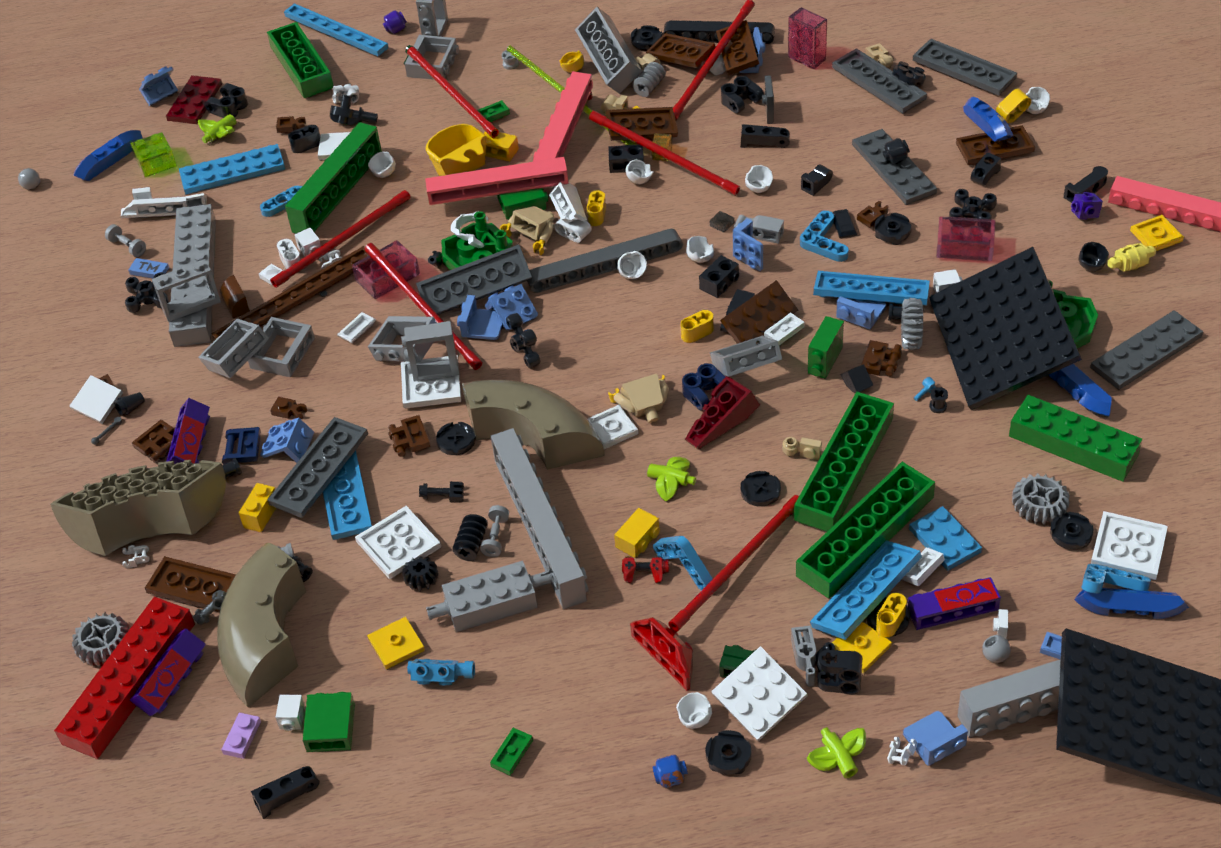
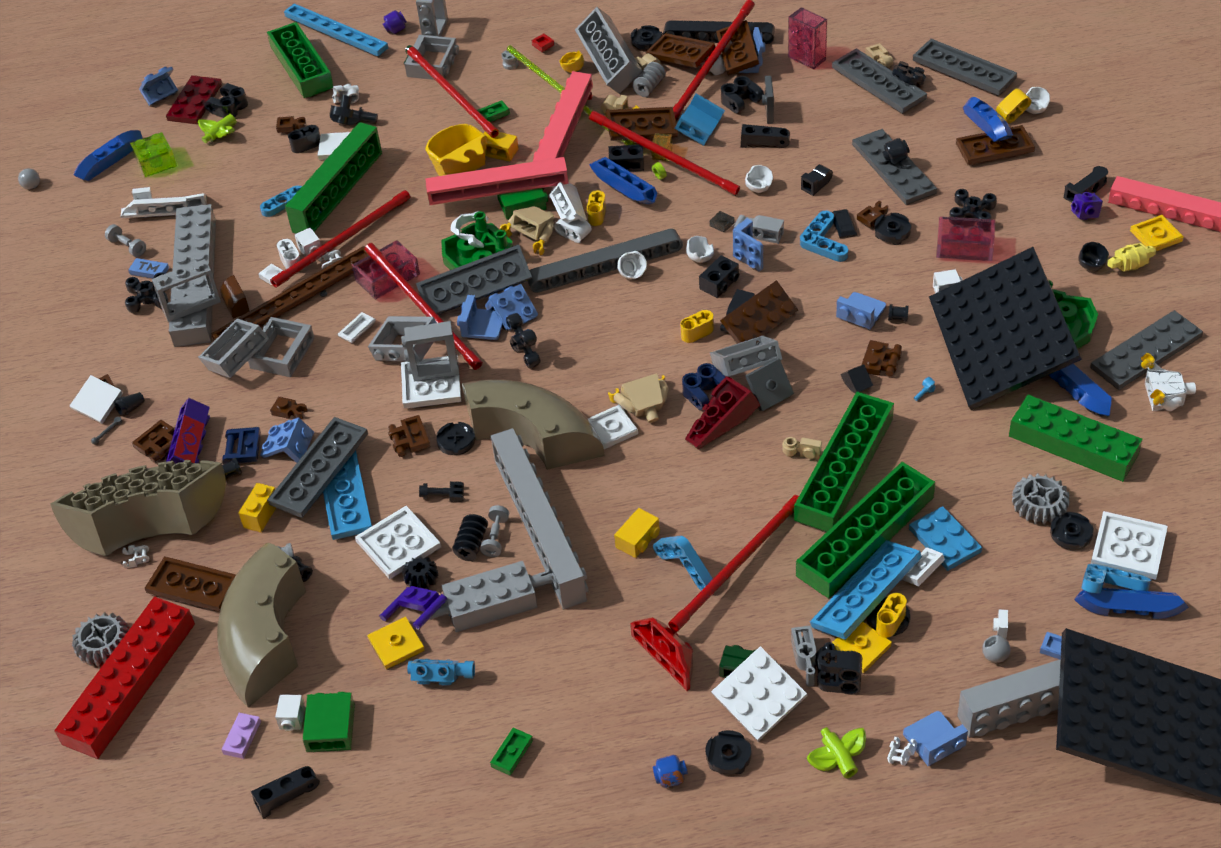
(168, 672): brick -> none
(202, 616): dark grey bar -> none
(231, 169): dark azure plate -> none
(382, 164): white hair -> none
(417, 599): none -> dark purple plate
(435, 259): black arm -> none
(542, 42): none -> red plate
(624, 181): none -> blue brick
(638, 171): white hair -> none
(657, 565): red piece -> none
(659, 171): none -> lime tile
(670, 476): lime plant -> none
(694, 710): white hair -> none
(699, 119): none -> dark azure panel
(760, 488): black tile -> none
(769, 384): none -> dark grey plate
(785, 328): white plate -> none
(825, 347): green brick -> none
(870, 287): dark azure plate -> none
(912, 324): light grey gear -> none
(938, 402): black bush -> none
(953, 603): dark purple brick -> none
(985, 170): black leg -> none
(1165, 387): none -> white torso

